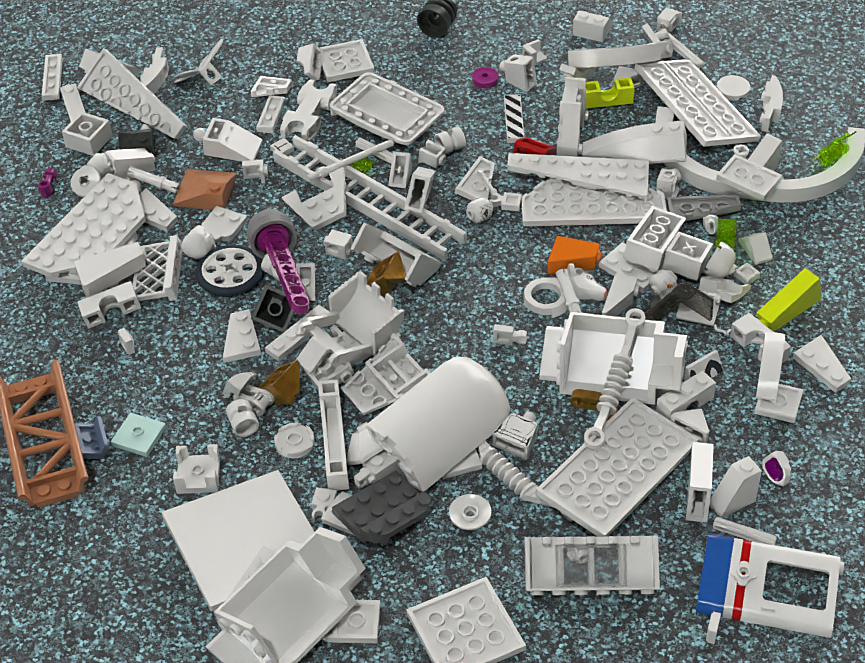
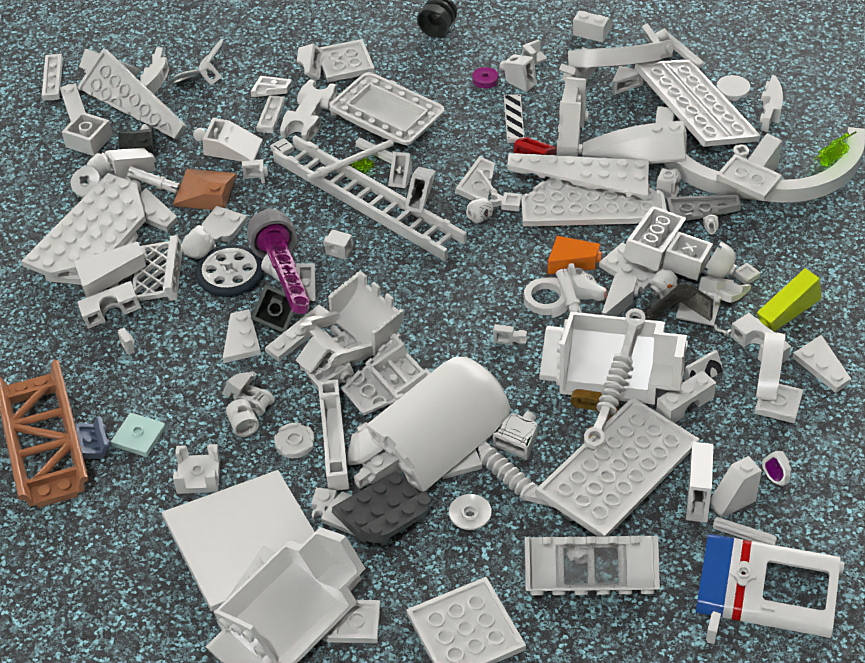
(45, 186): magenta bar -> none
(284, 383): pearl gold slope -> none
(323, 207): white wing -> none
(379, 245): white windscreen -> none
(387, 273): pearl gold slope -> none
(433, 155): white window -> none
(452, 139): white wheel -> none
(620, 94): neon yellow arch -> none
(669, 19): white window -> none
(693, 422): white slope -> none
(726, 232): clear neon green brick -> none
(757, 247): white slope -> none

